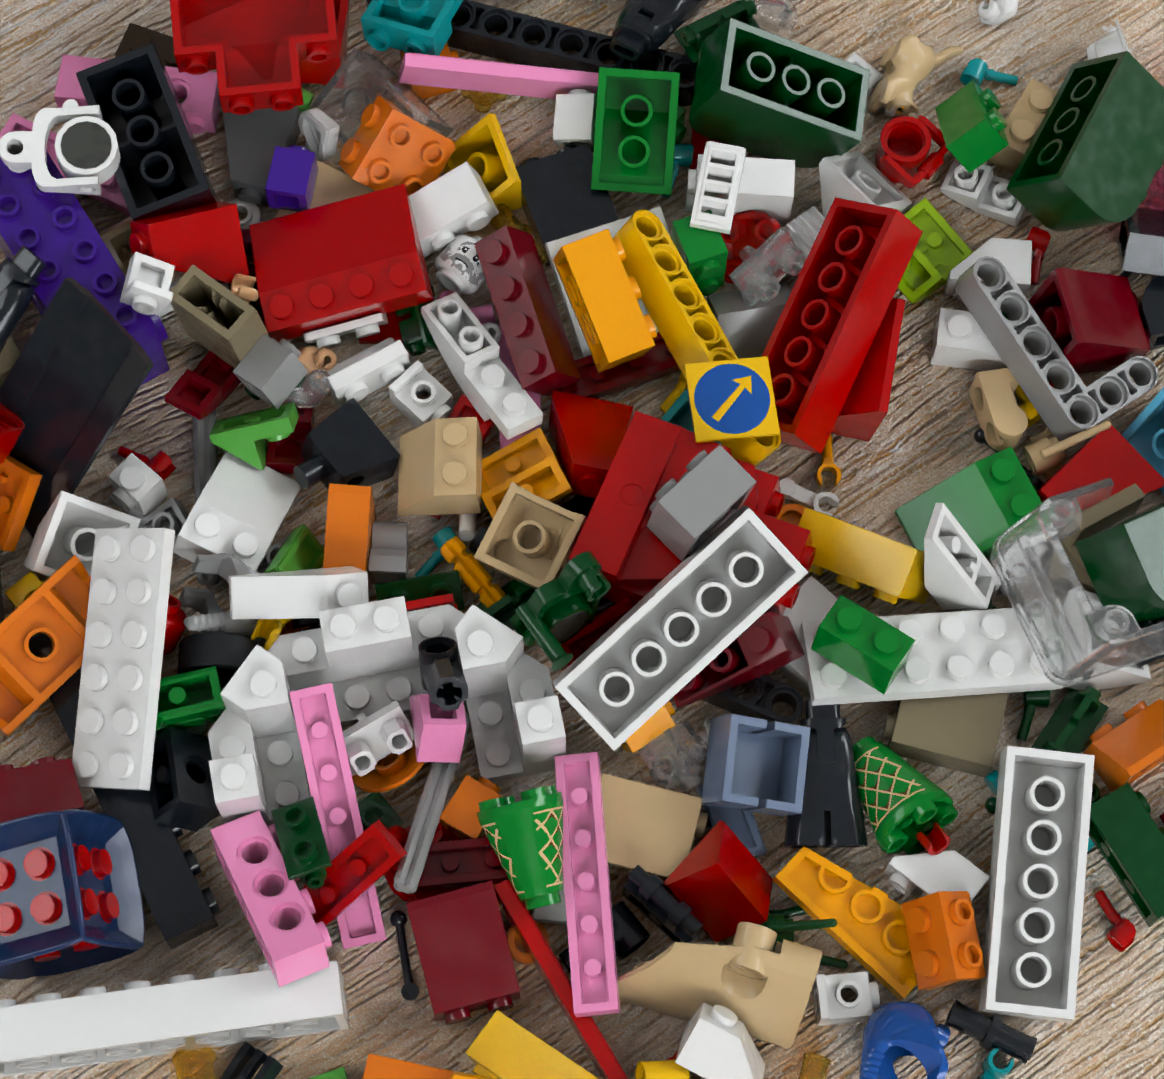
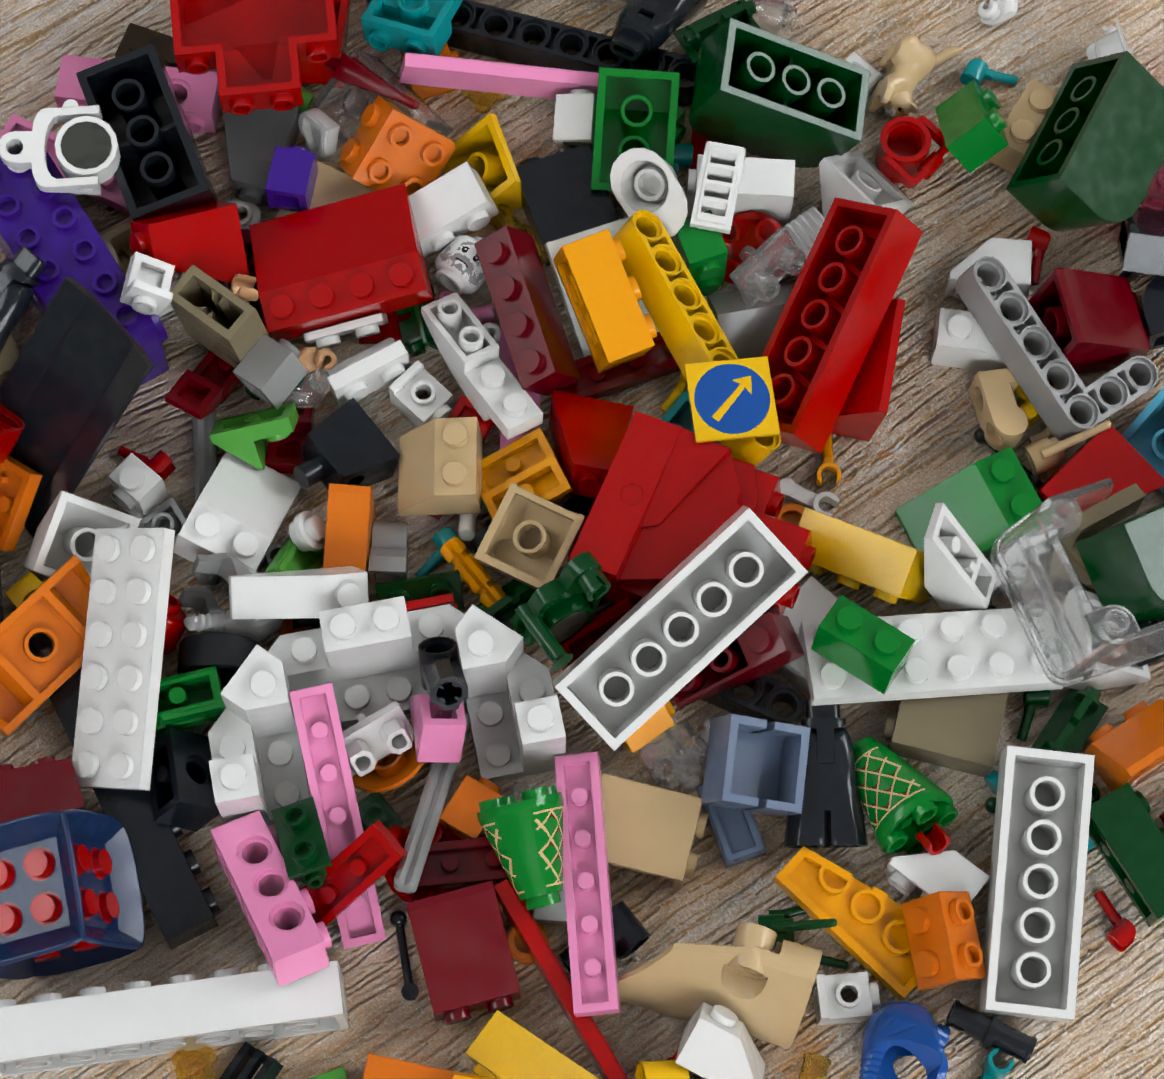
(268, 629): yellow hand -> none
(308, 531): none -> white plate
(357, 74): none -> dark red piece
(649, 183): none -> white piece
(661, 907): black plate -> none
(699, 502): light grey brick -> none
(722, 884): red slope -> none
(935, 254): lime slope -> none
(982, 192): white slope -> none

